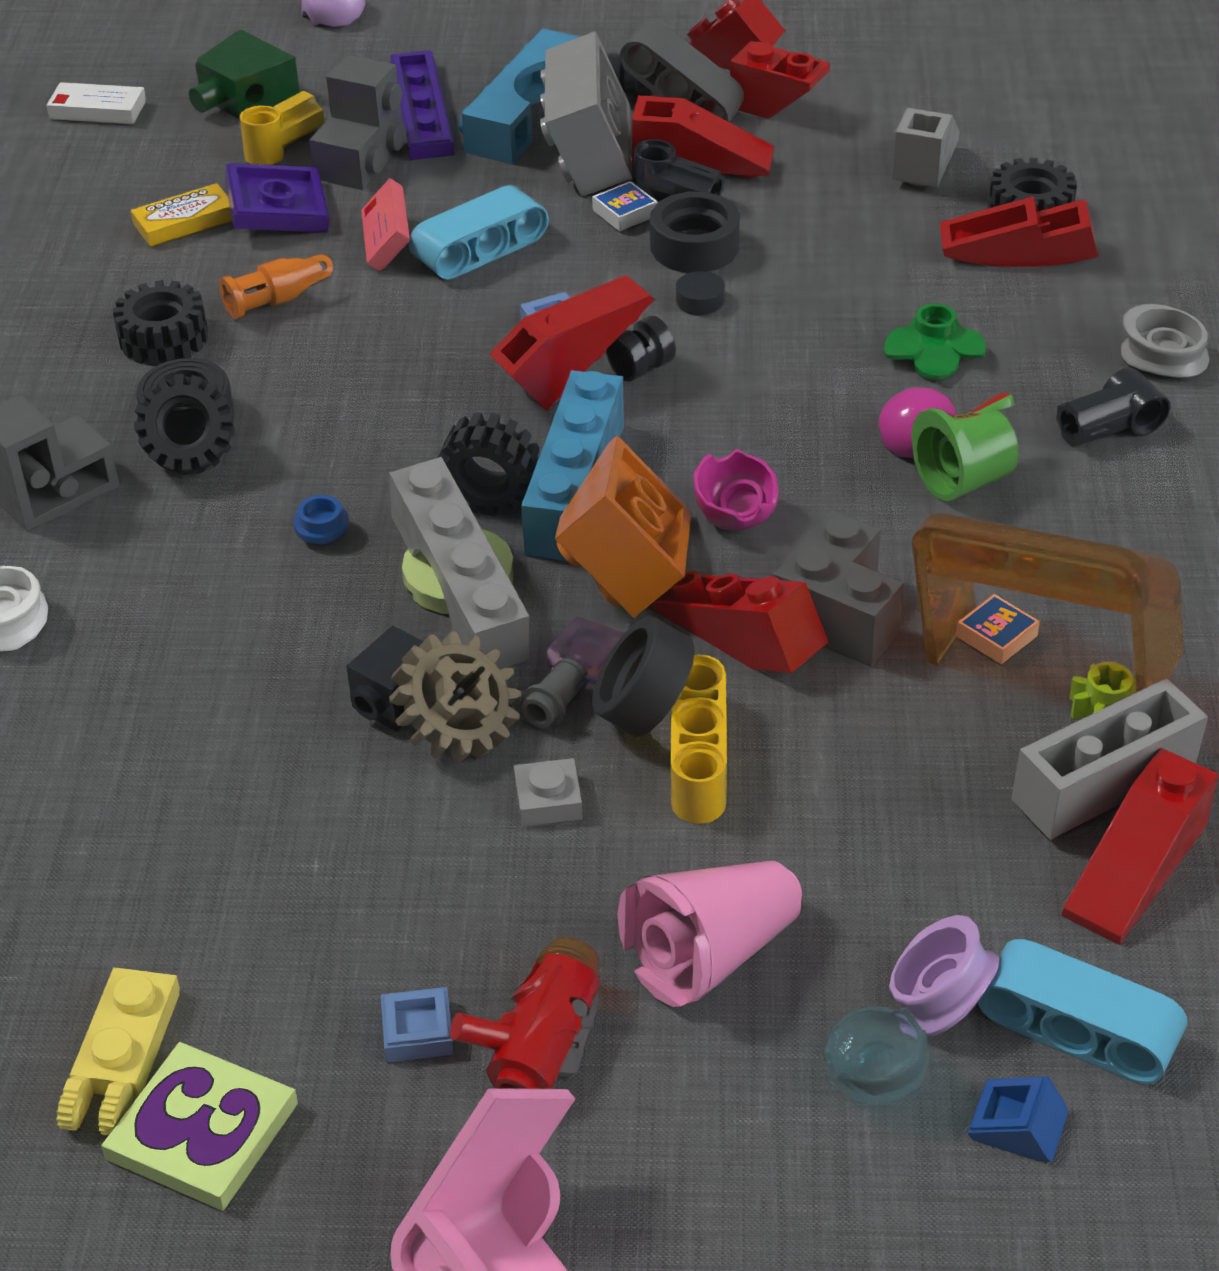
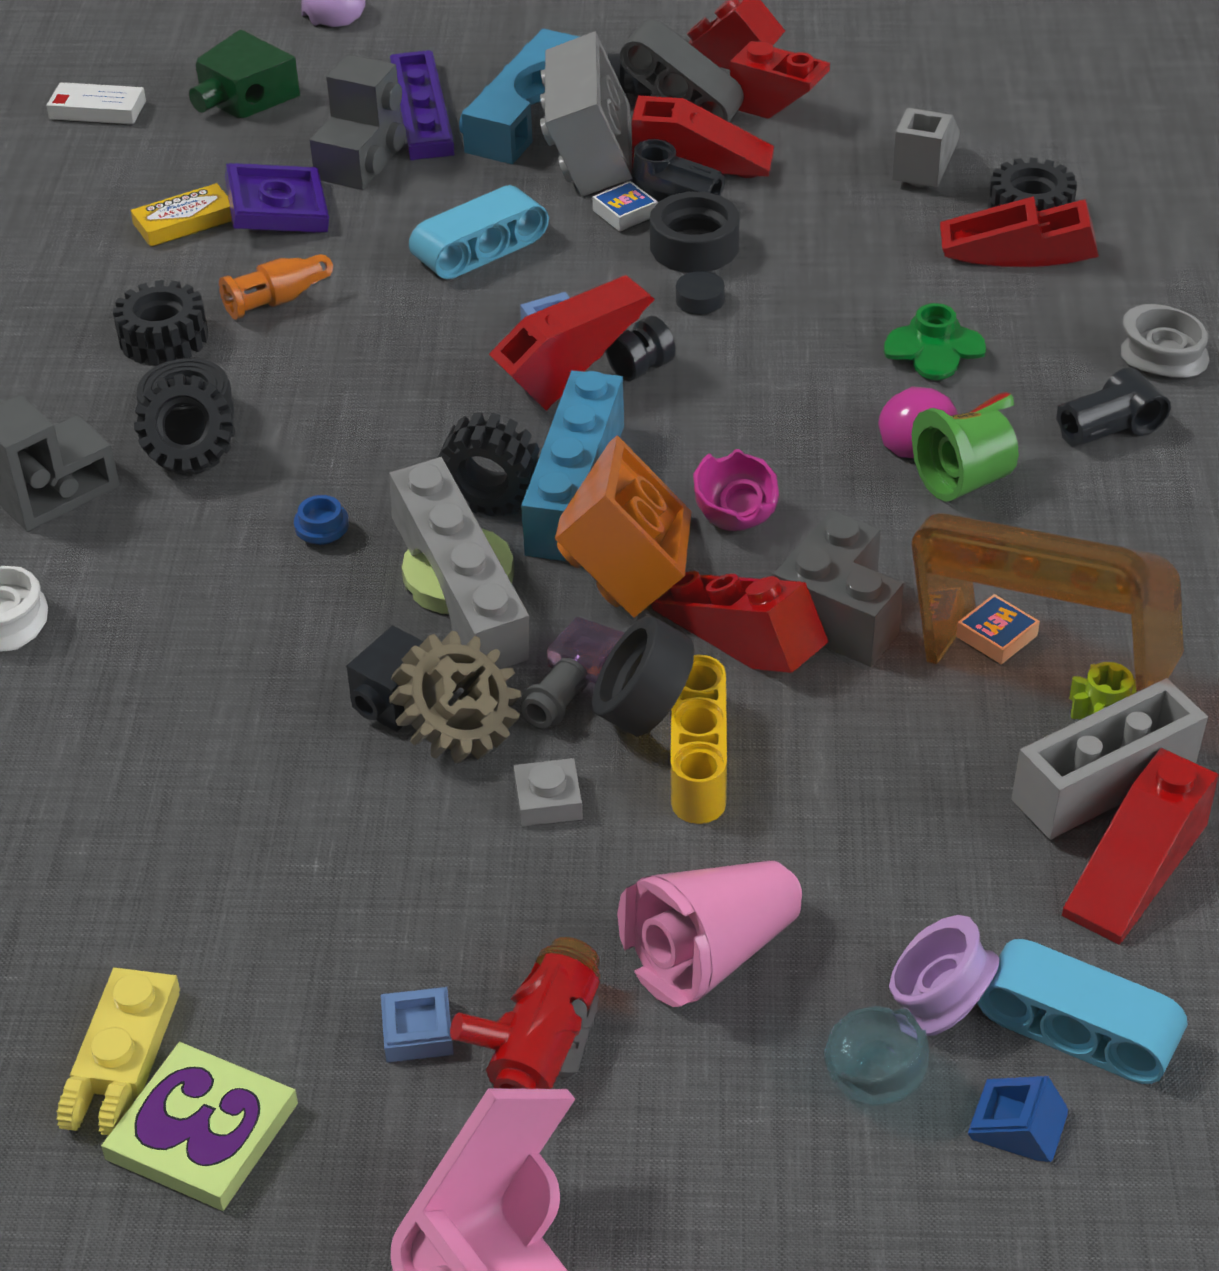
(271, 129): yellow piece -> none
(385, 225): coral tile -> none

